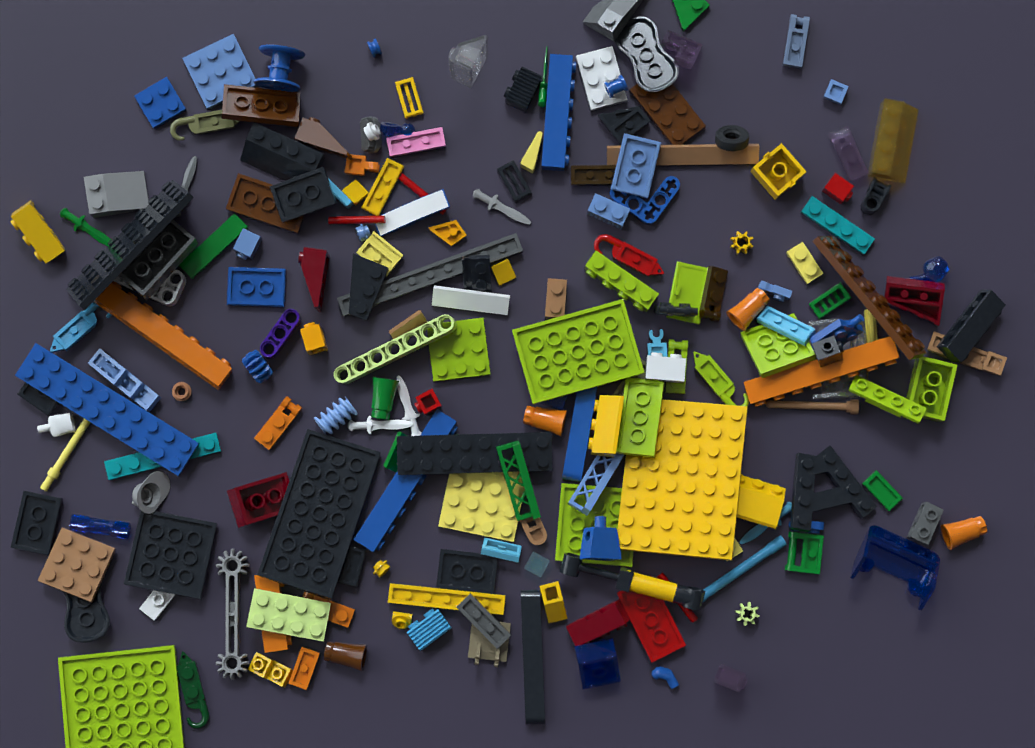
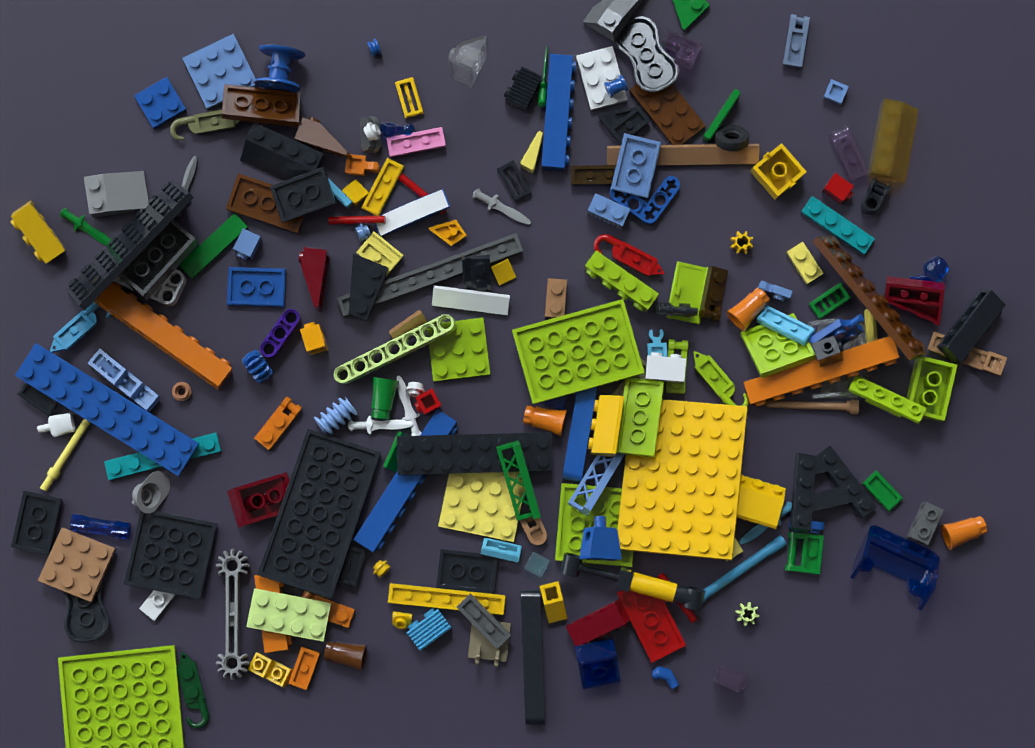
(414, 389): none -> white plate
(721, 115): none -> green tile

